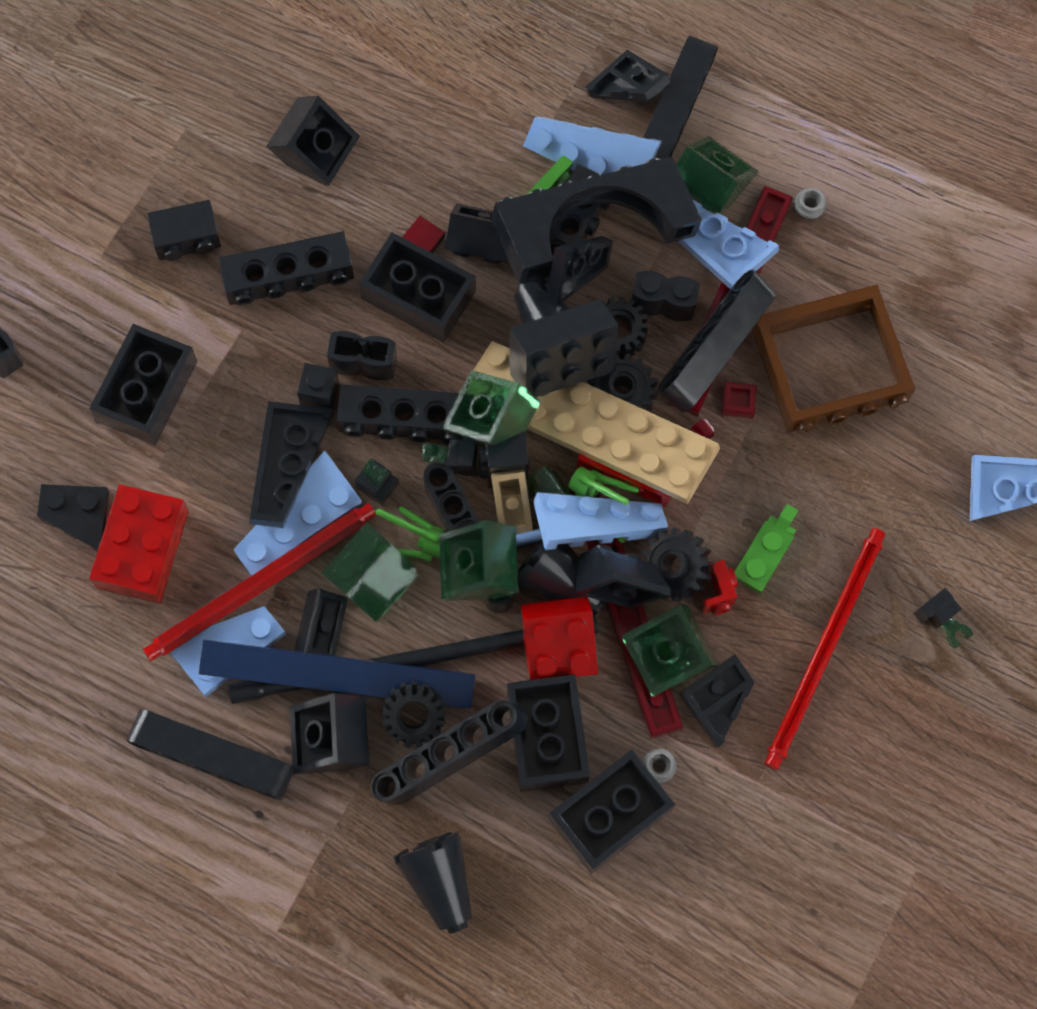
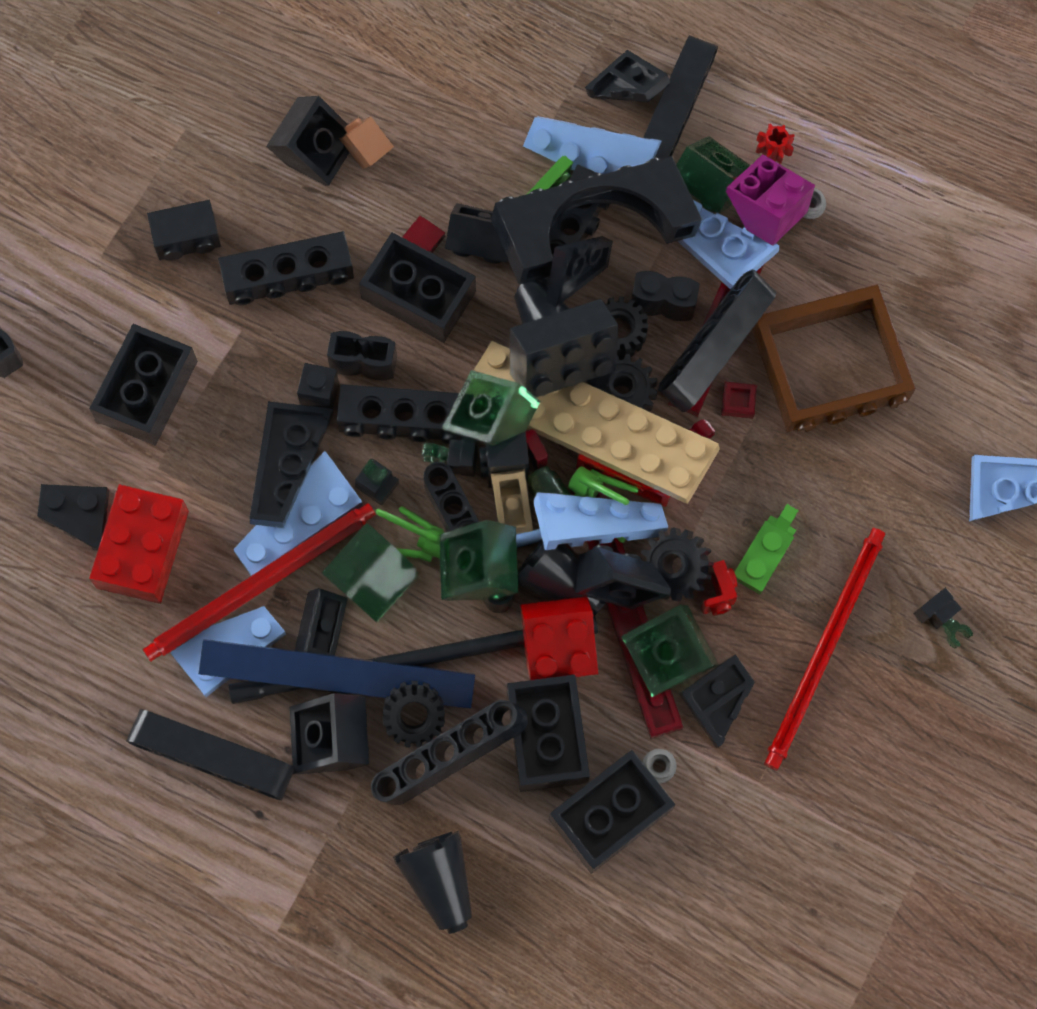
(365, 141): none -> nougat brick
(536, 450): none -> dark red tile
(770, 199): none -> magenta slope
(775, 143): none -> red gear

